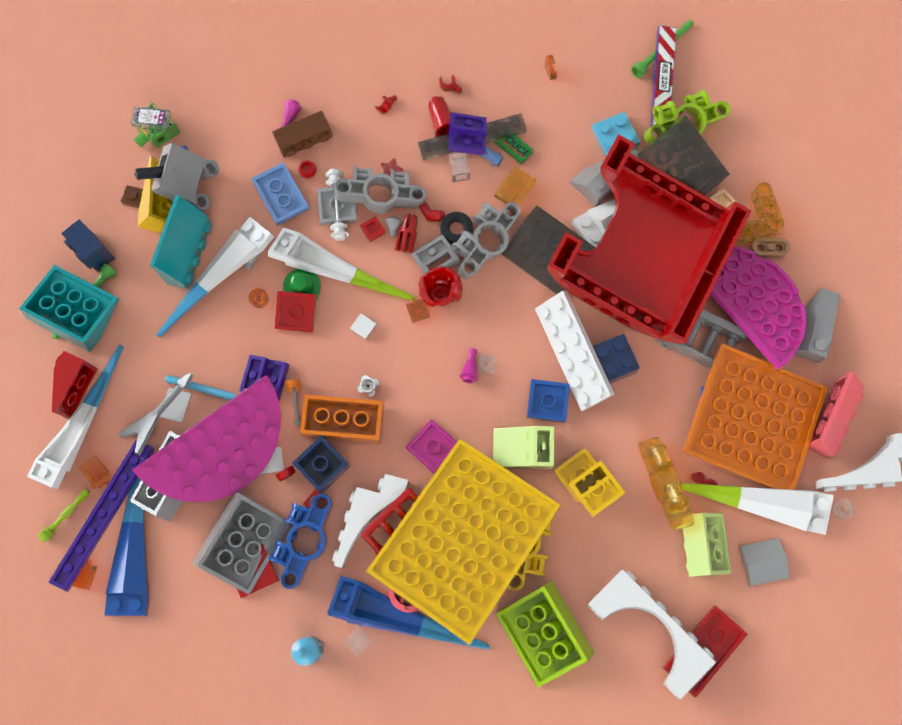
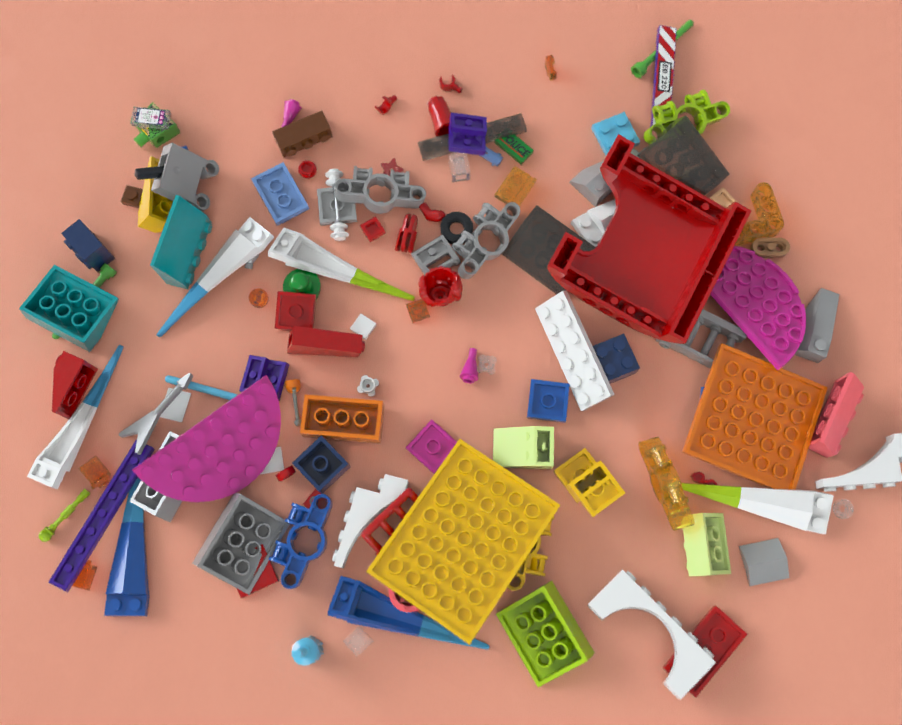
(324, 342): none -> red slope
(393, 224): light grey rock -> none

